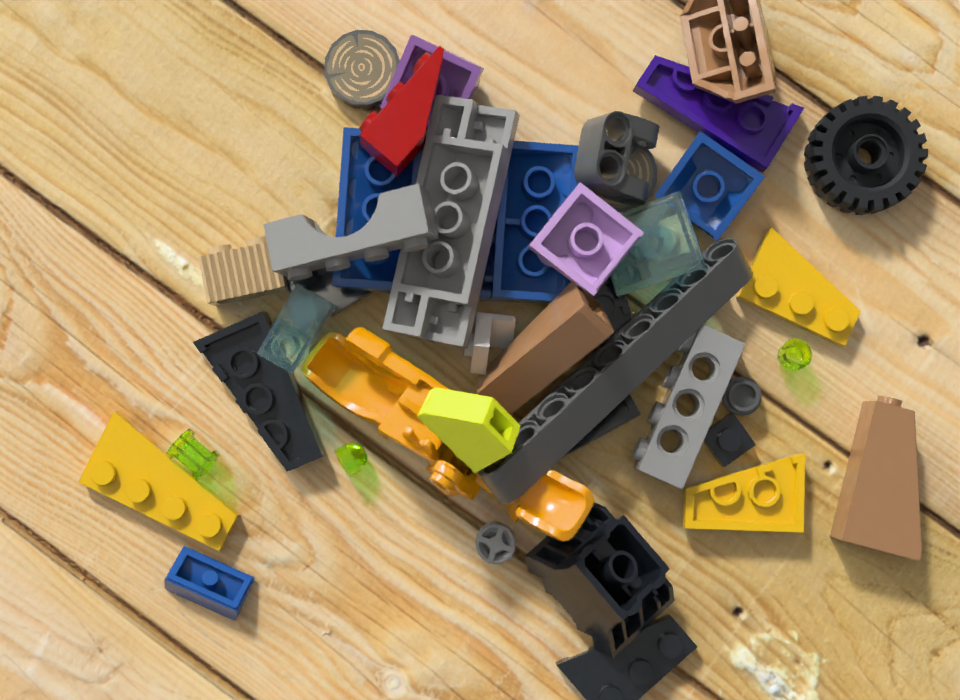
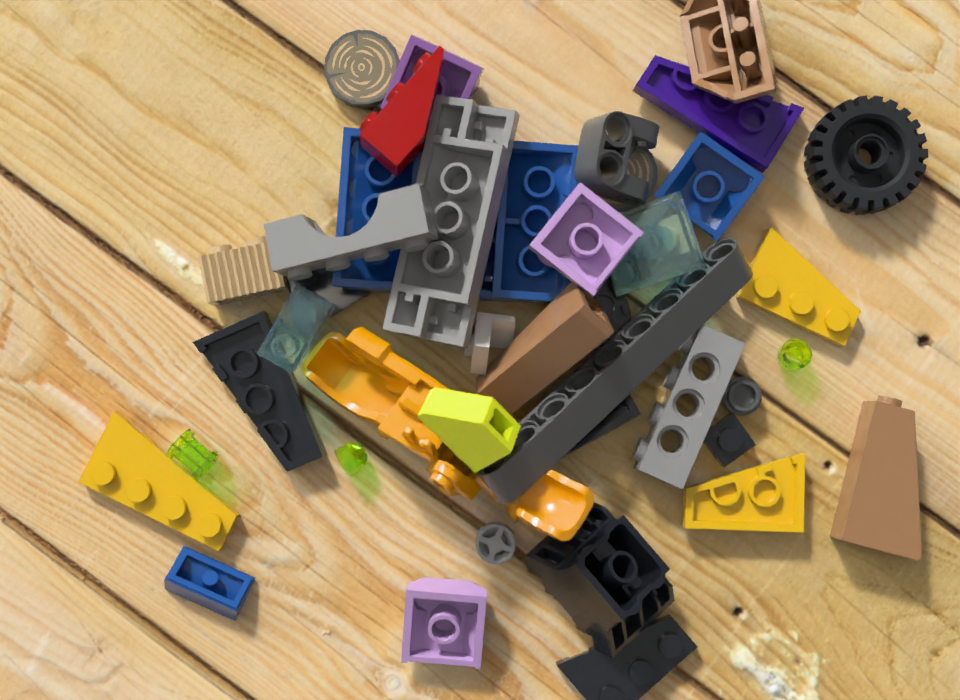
(444, 622): none -> lavender slope

